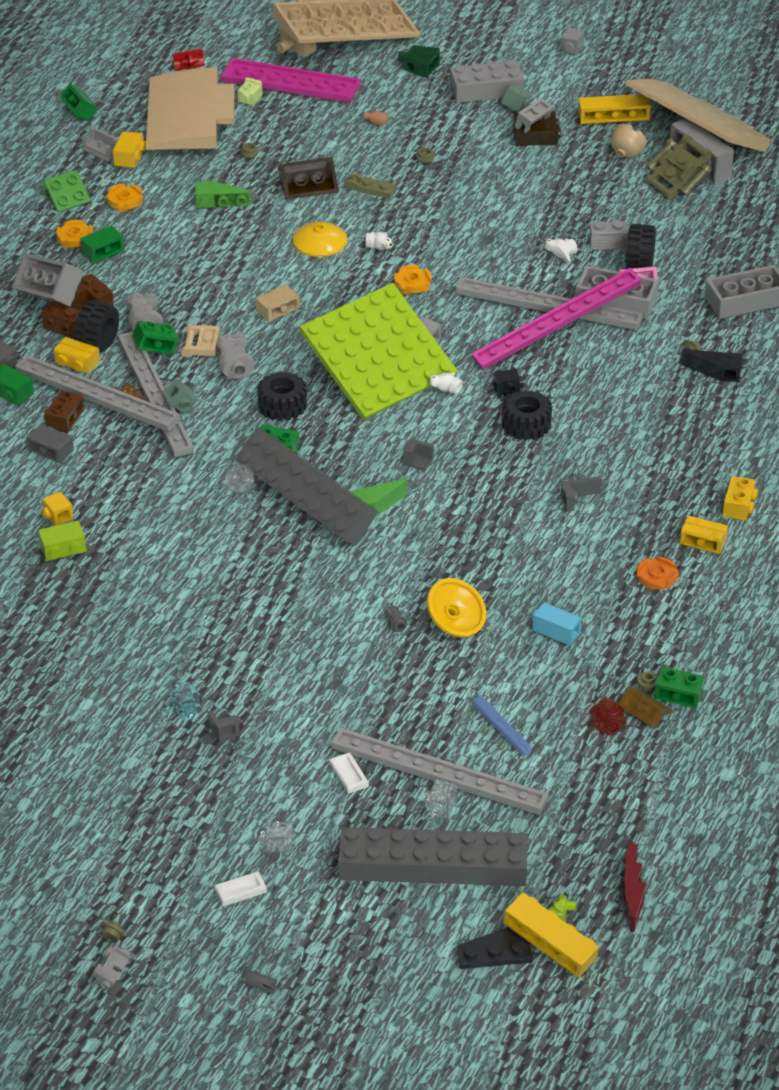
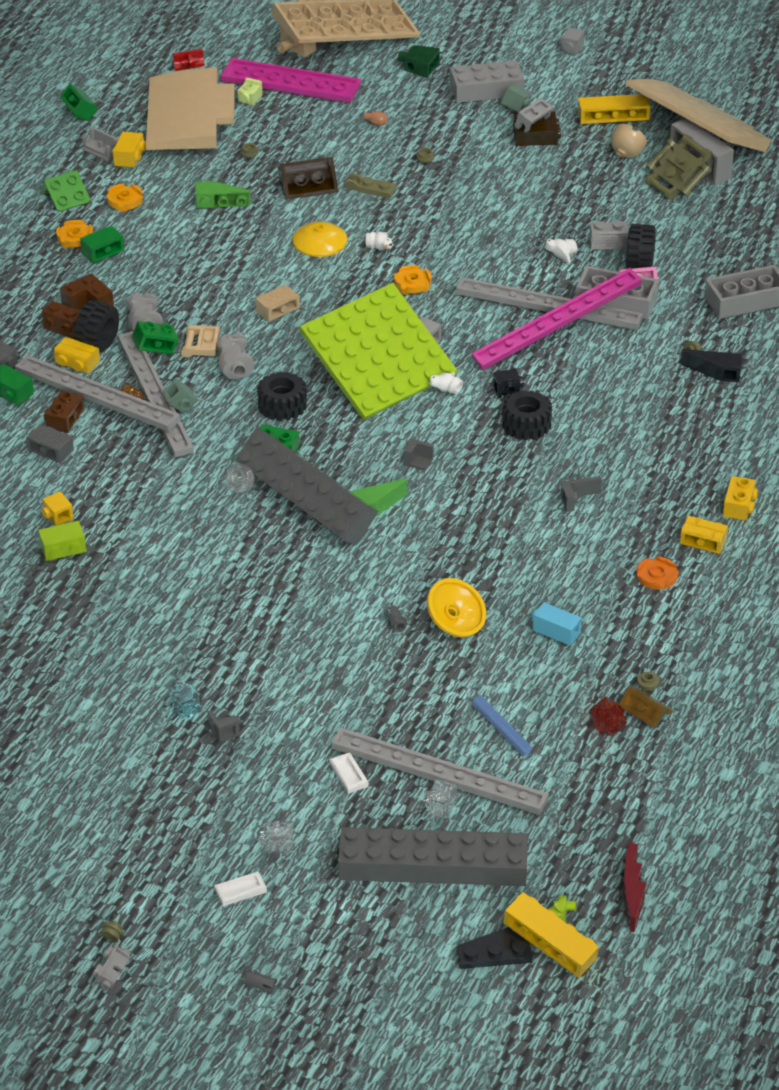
(47, 279): light grey brick -> none
(679, 687): green brick -> none

